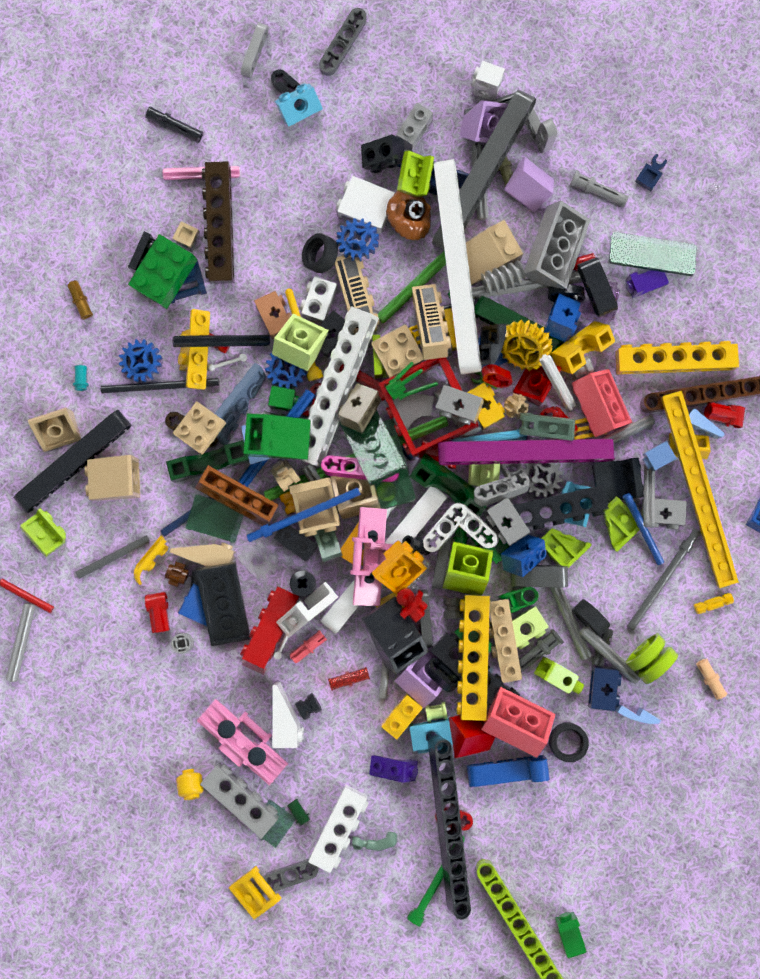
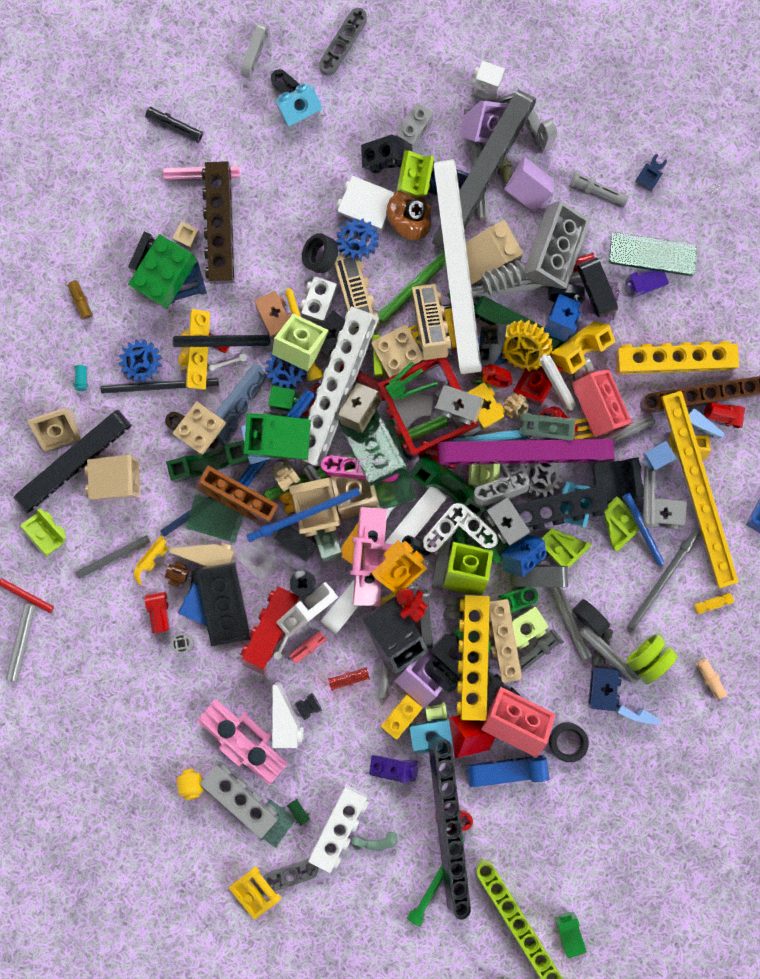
(558, 676): lime torso -> none

